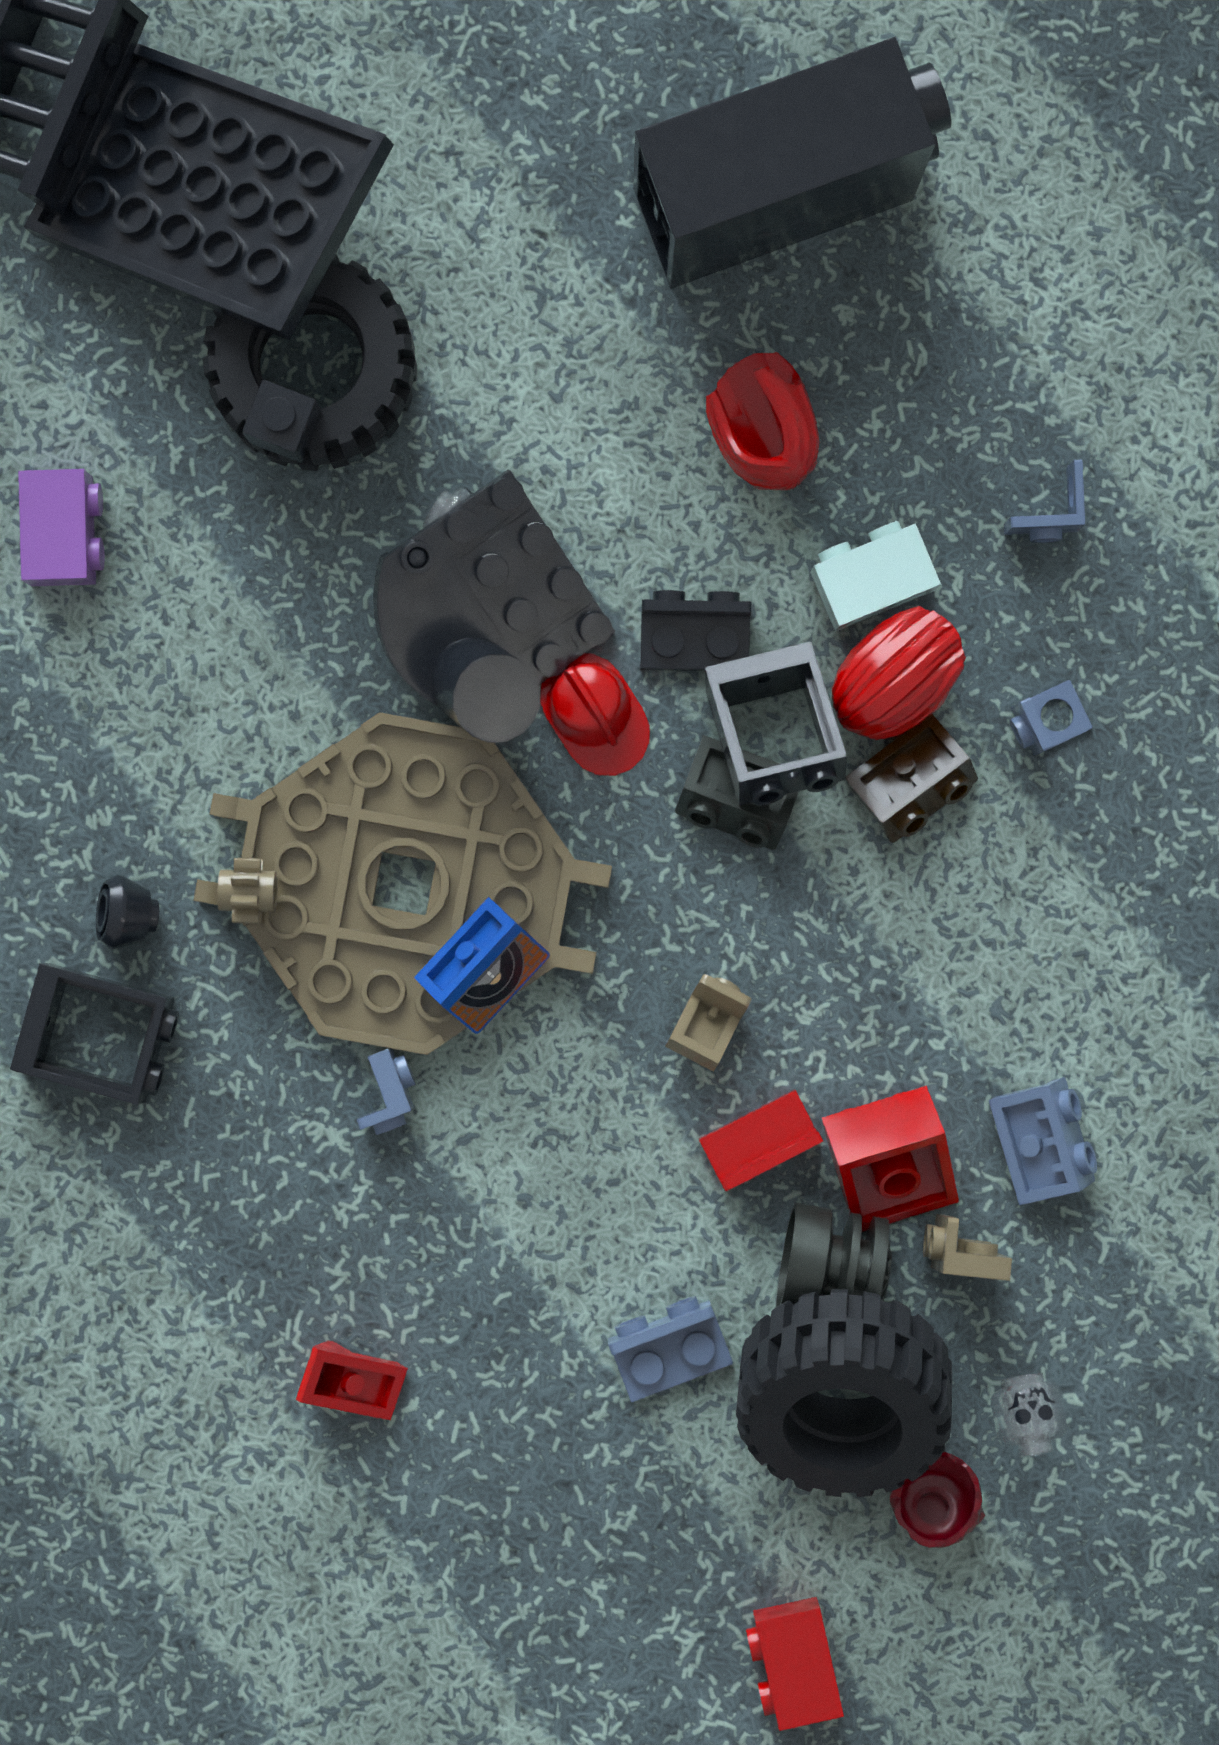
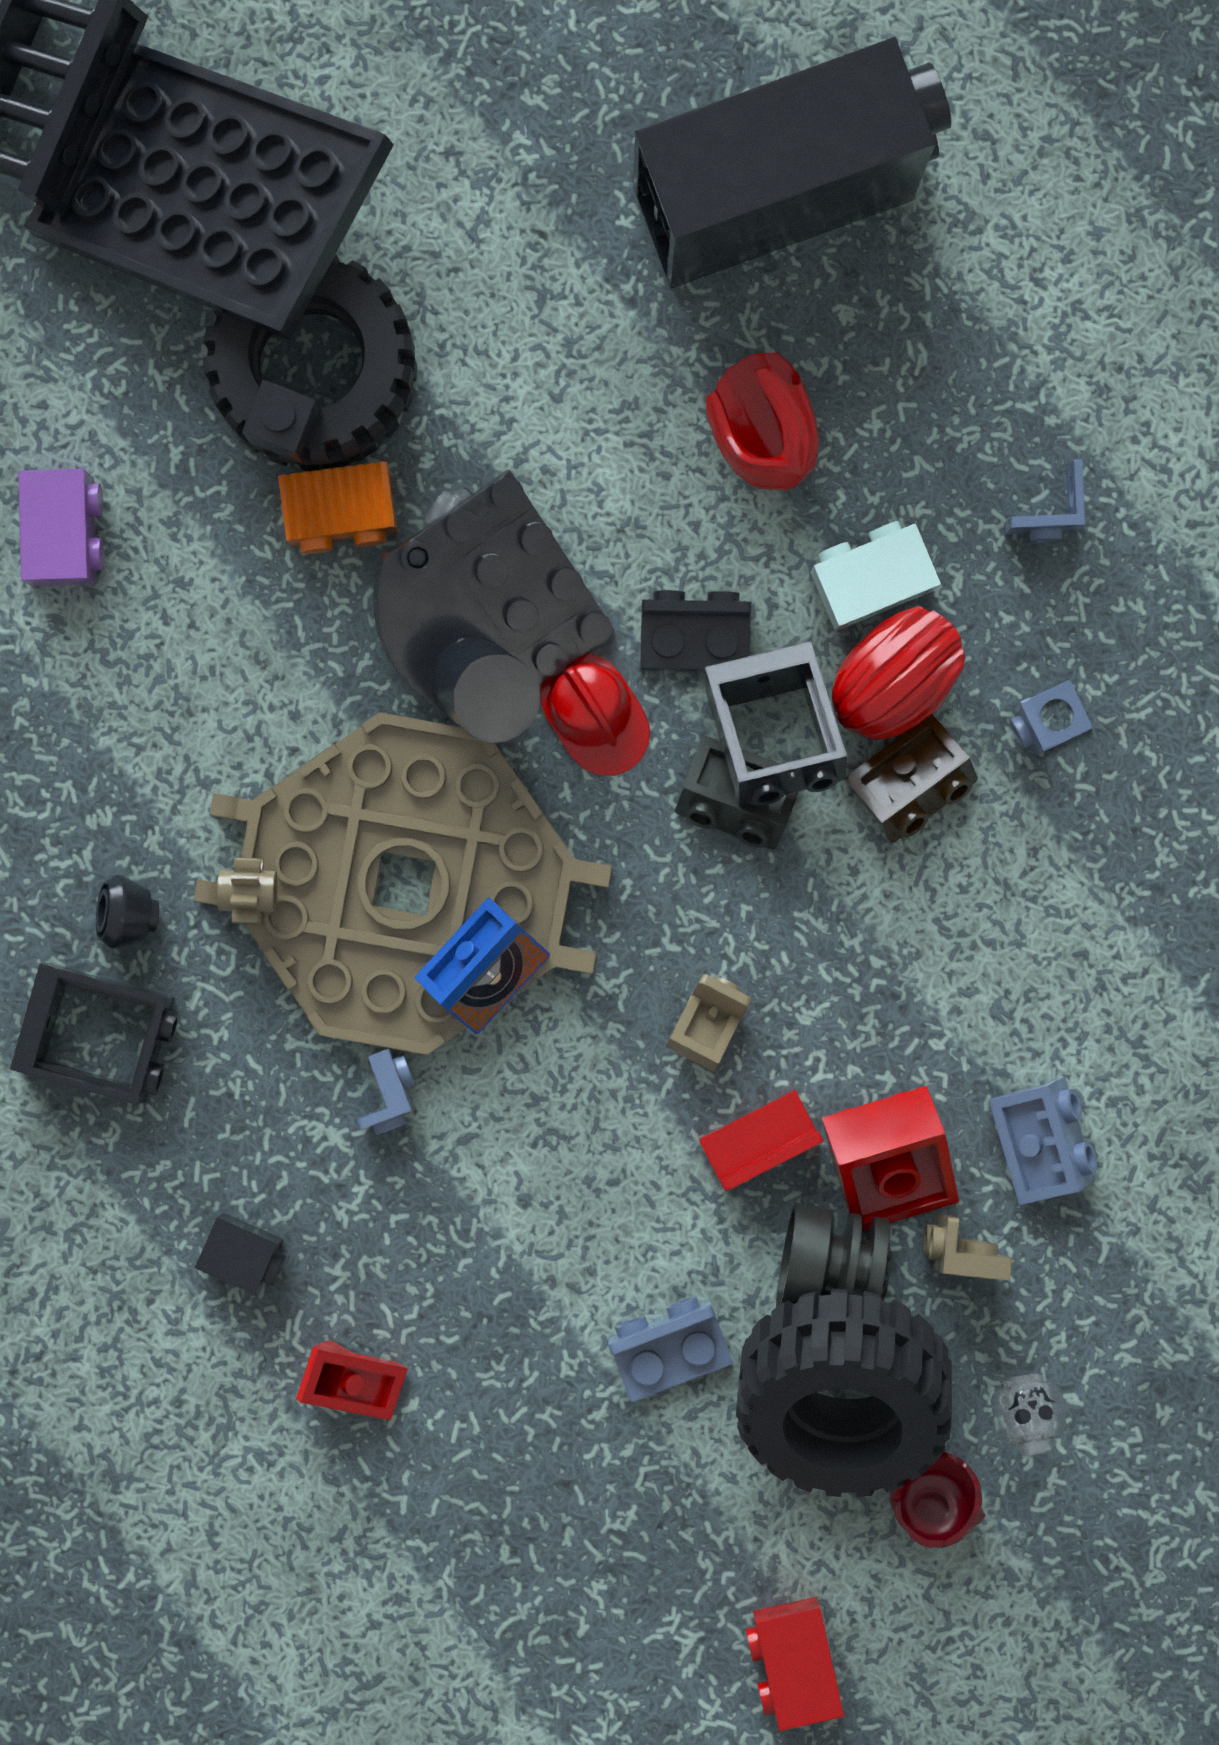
(241, 1254): none -> black brick
(338, 506): none -> orange brick

